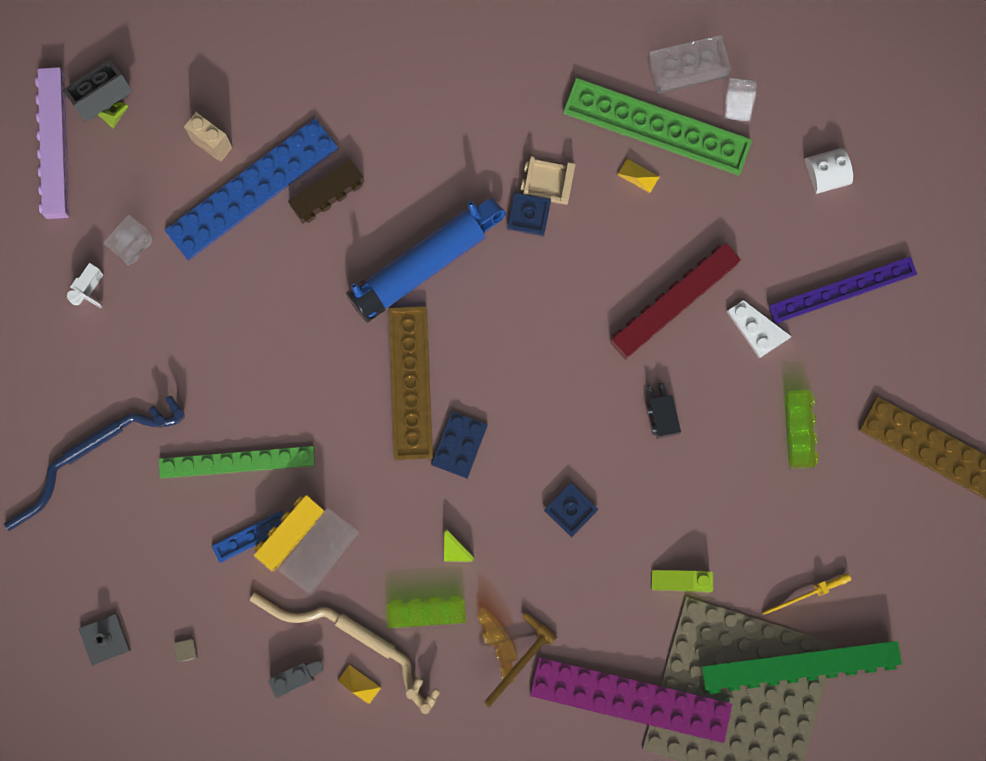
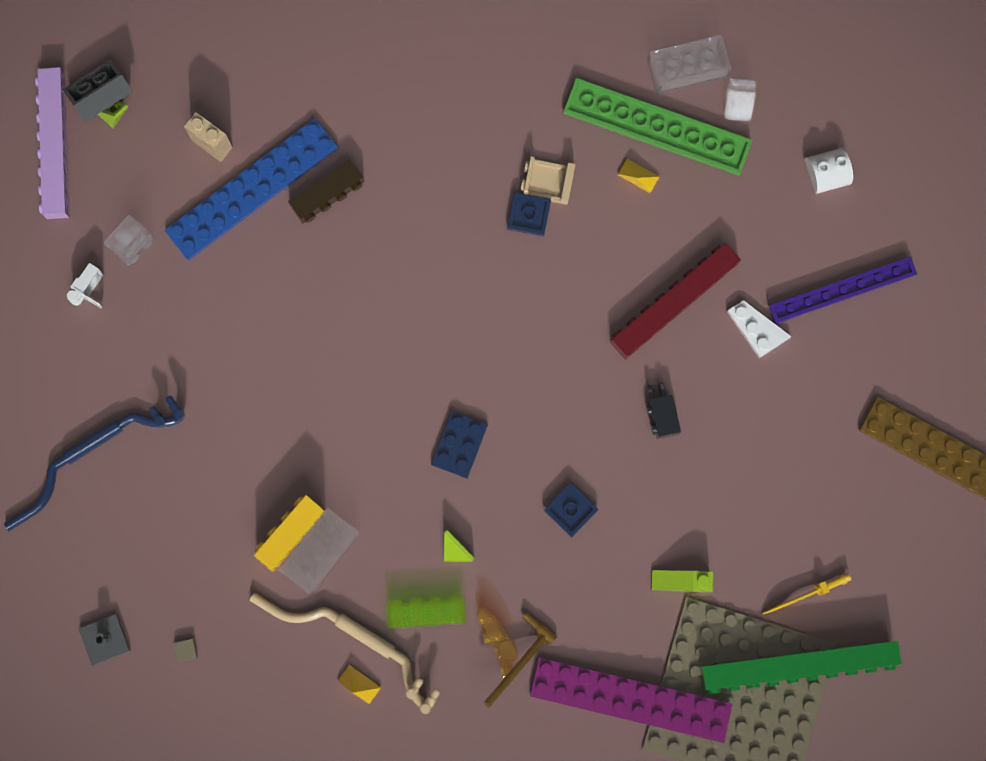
(236, 462): bright green plate -> none
(246, 538): blue tile -> none
(294, 678): dark grey hinge -> none
(410, 383): pearl gold plate -> none
(424, 259): blue piece -> none
(801, 429): clear neon green brick -> none

